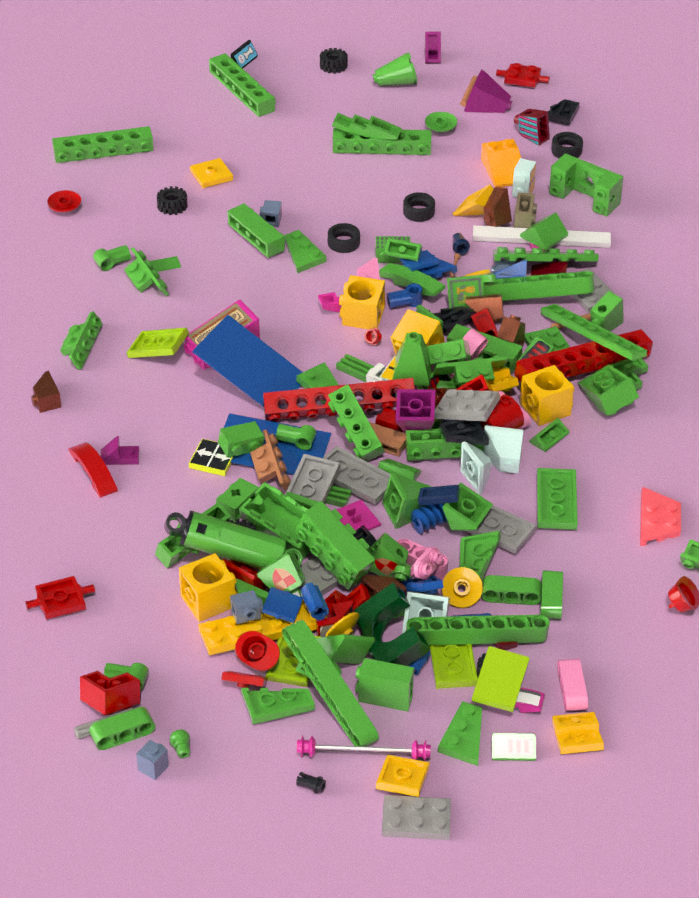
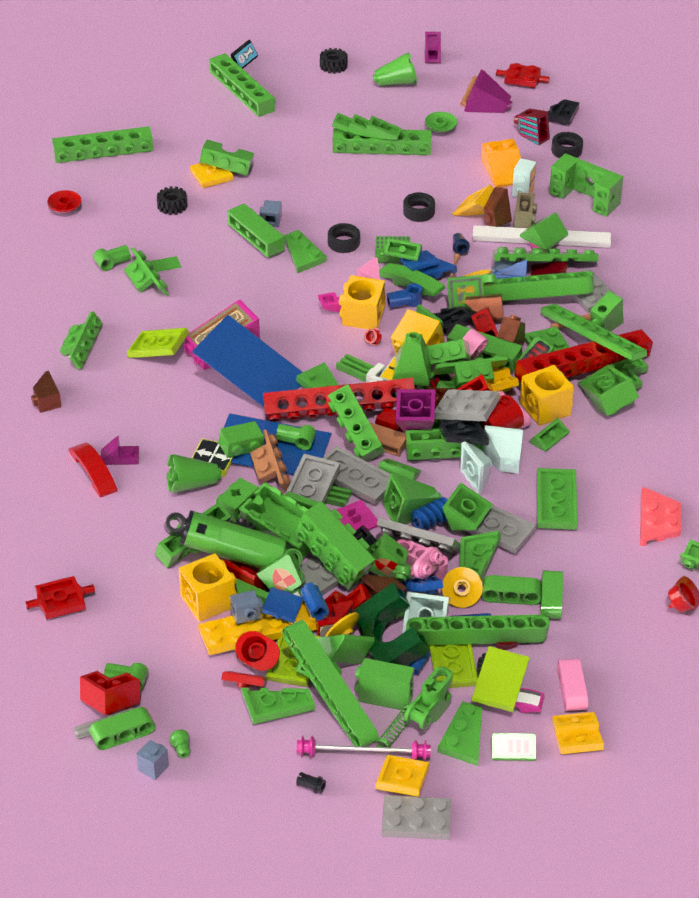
(190, 473): none -> bright green cone
(237, 162): none -> bright green arch
(386, 742): none -> bright green piece
(414, 534): none -> light grey plate
(432, 700): none -> bright green piece
(439, 494): dark blue tile -> none

